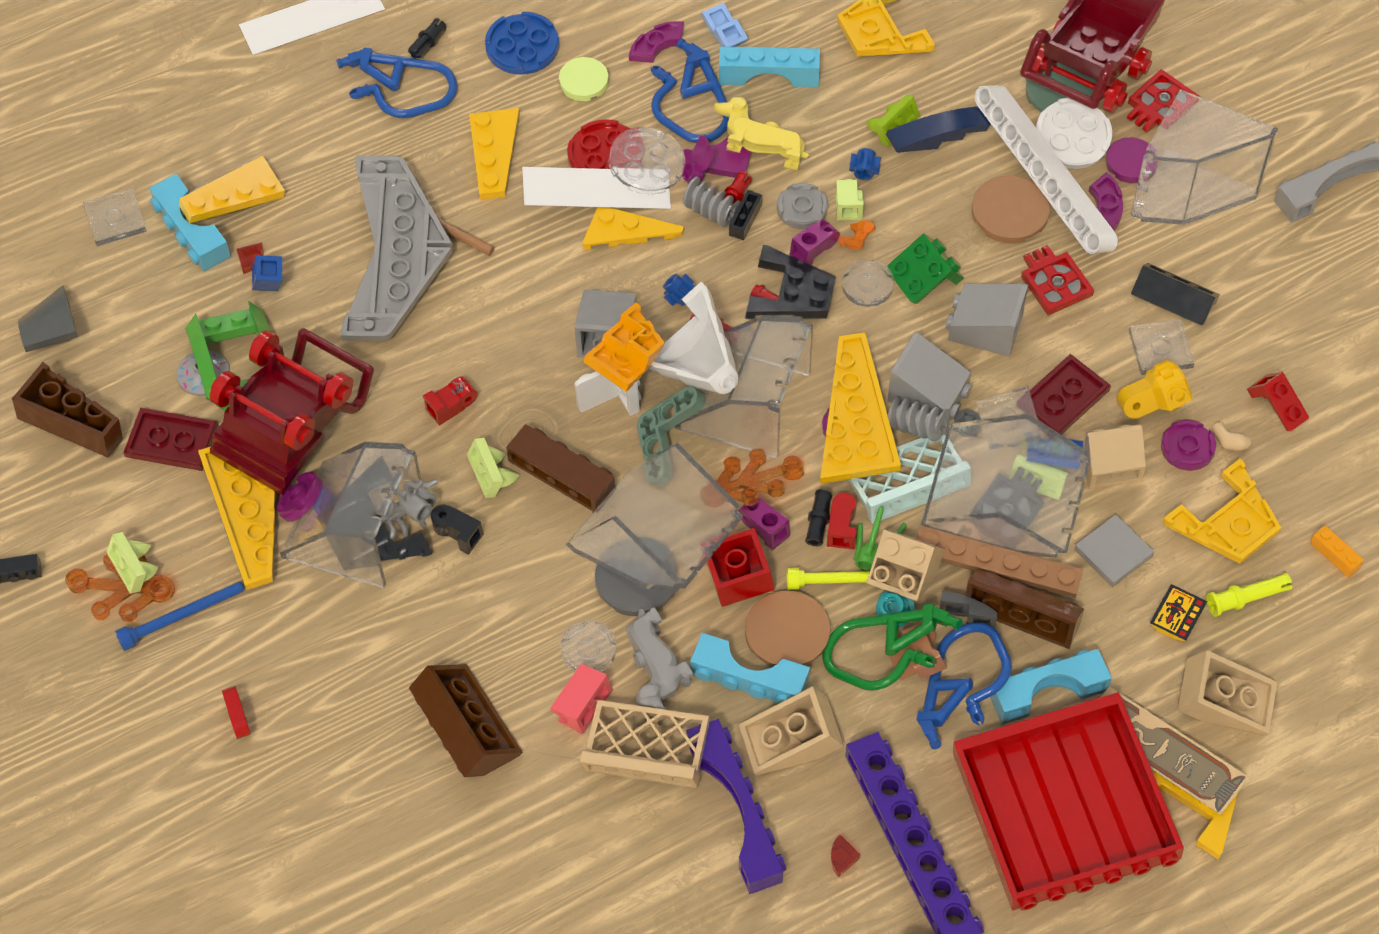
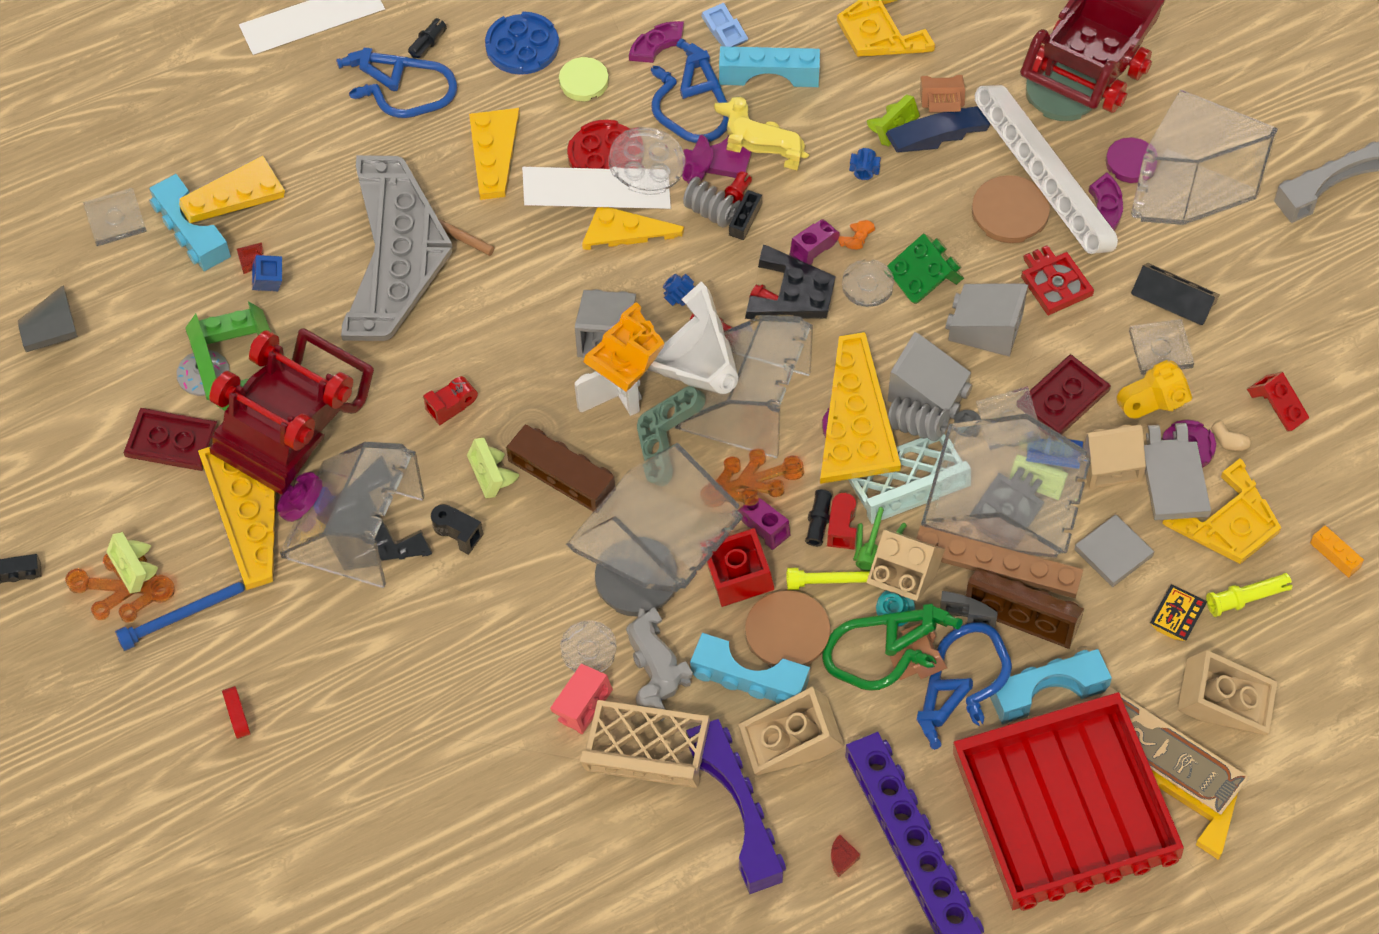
(66, 412): reddish brown wedge -> none
(416, 504): light grey animal -> none
(464, 719): reddish brown slope -> none
(802, 205): light grey tile -> none
(848, 200): yellowish green brick -> none
(942, 93): none -> nougat piece
(1075, 132): white tile -> none
(1155, 99): red piece -> none
(1175, 475): none -> light grey tile

